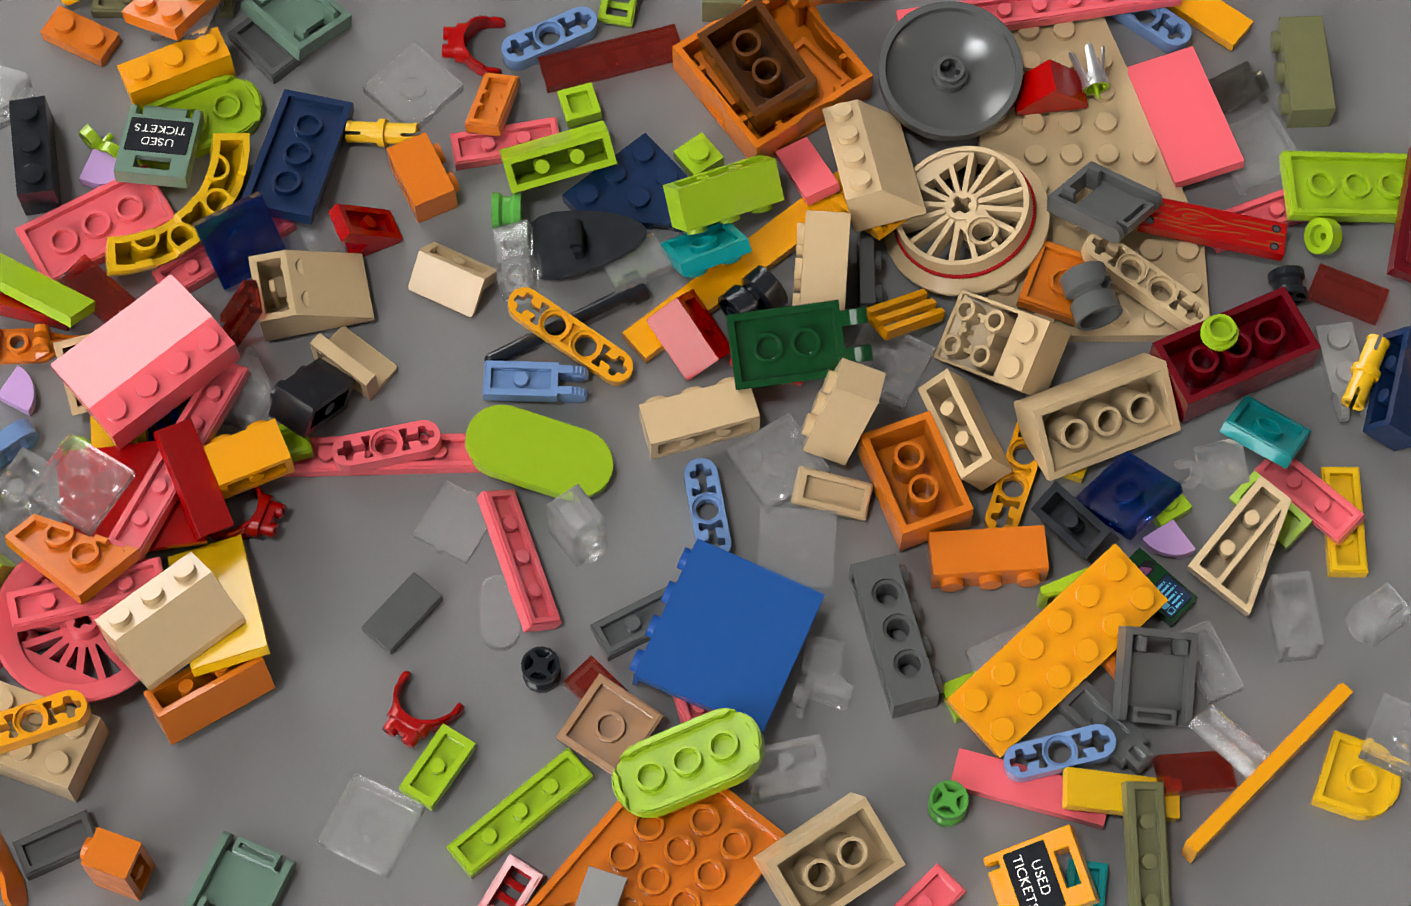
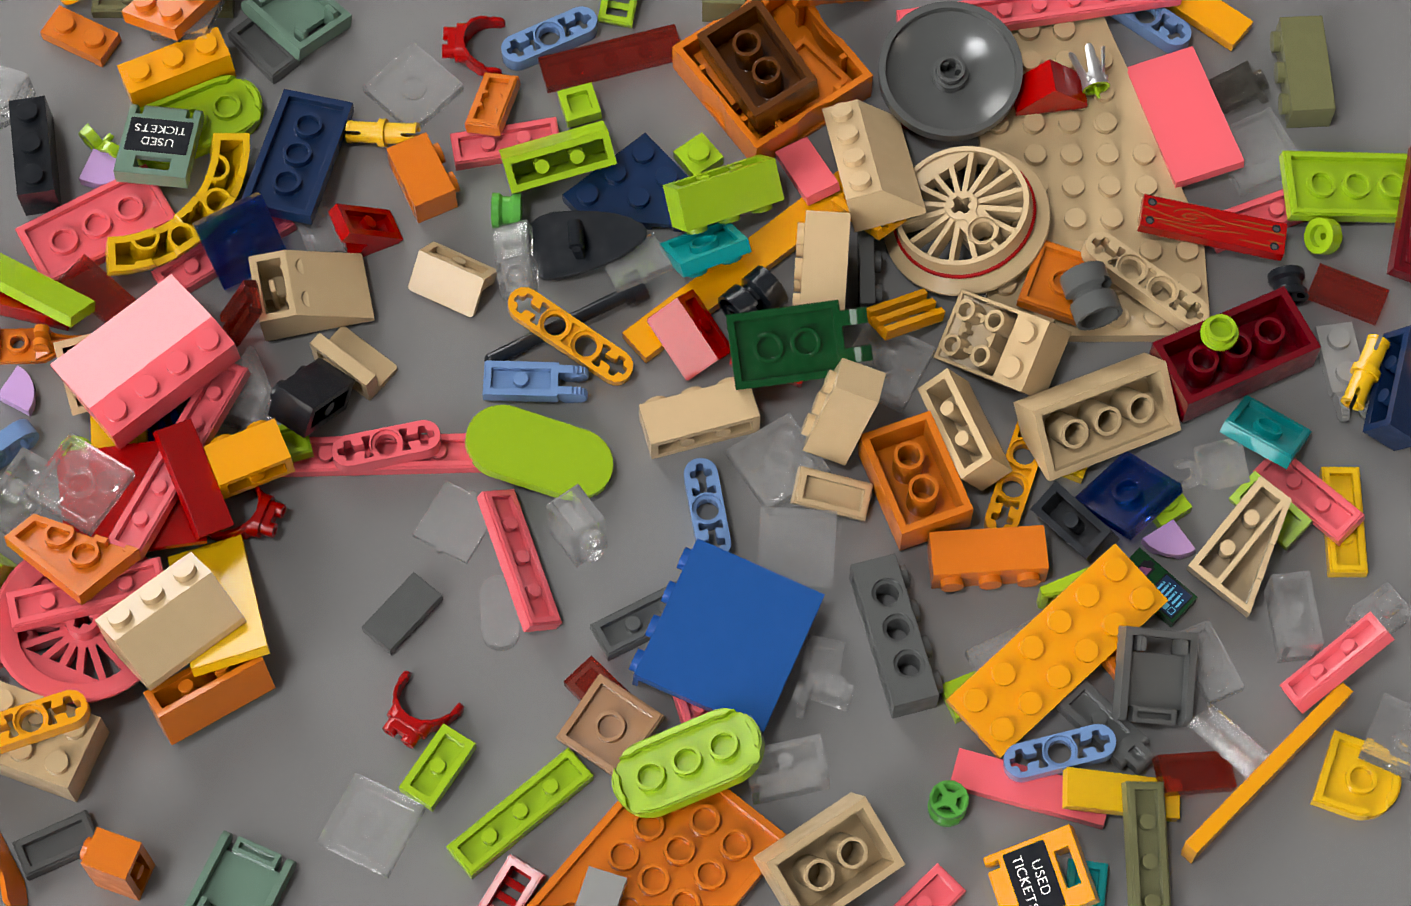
(537, 661): black wheel -> none
(1110, 209): dark grey container -> none
(1336, 662): none -> coral tile

